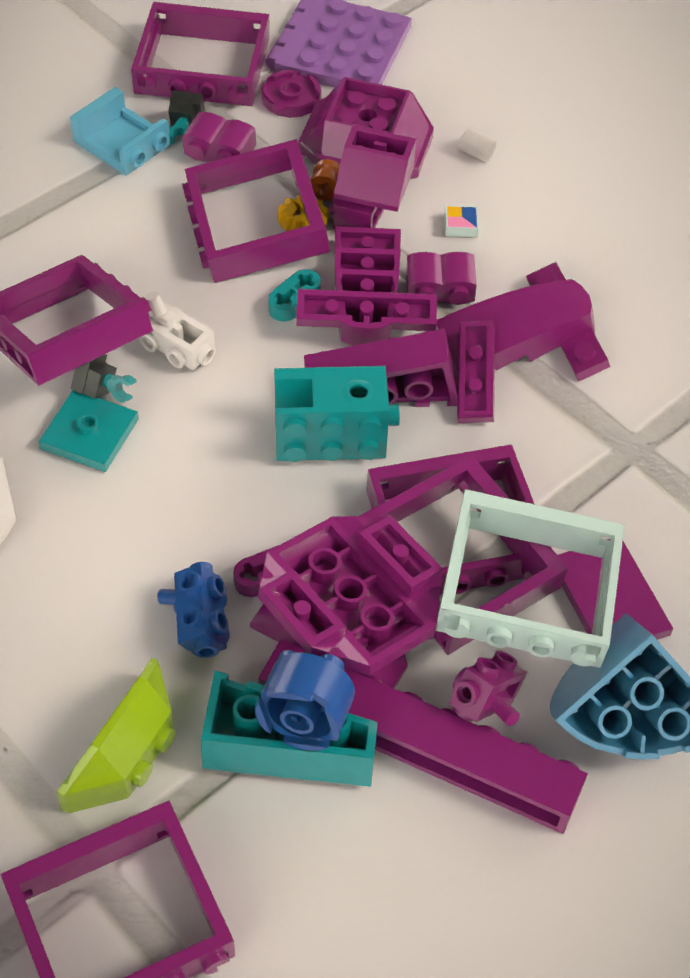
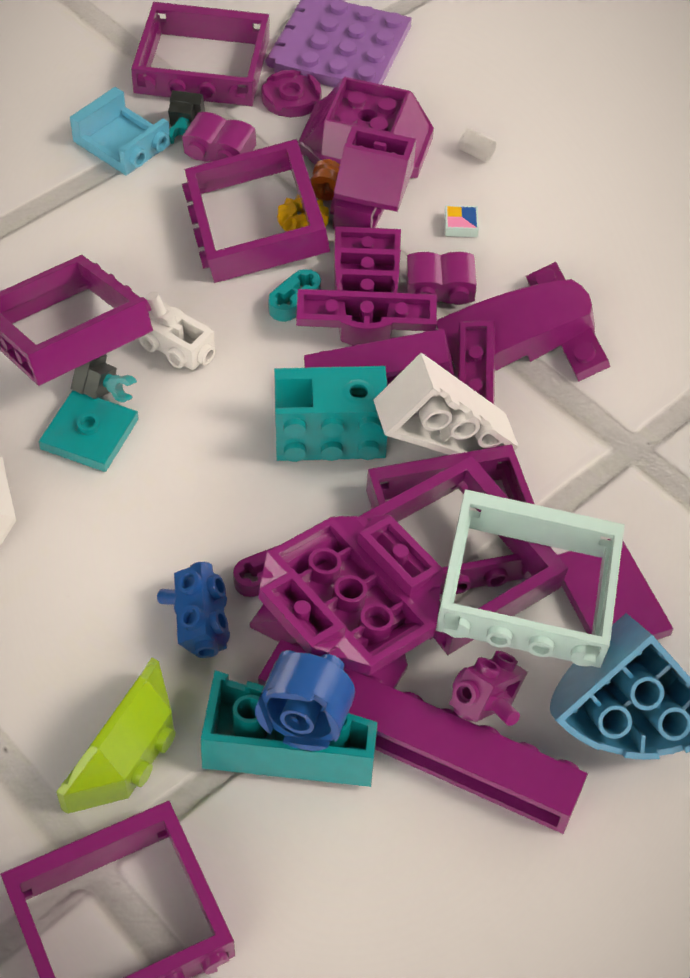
(440, 411): none -> white wedge

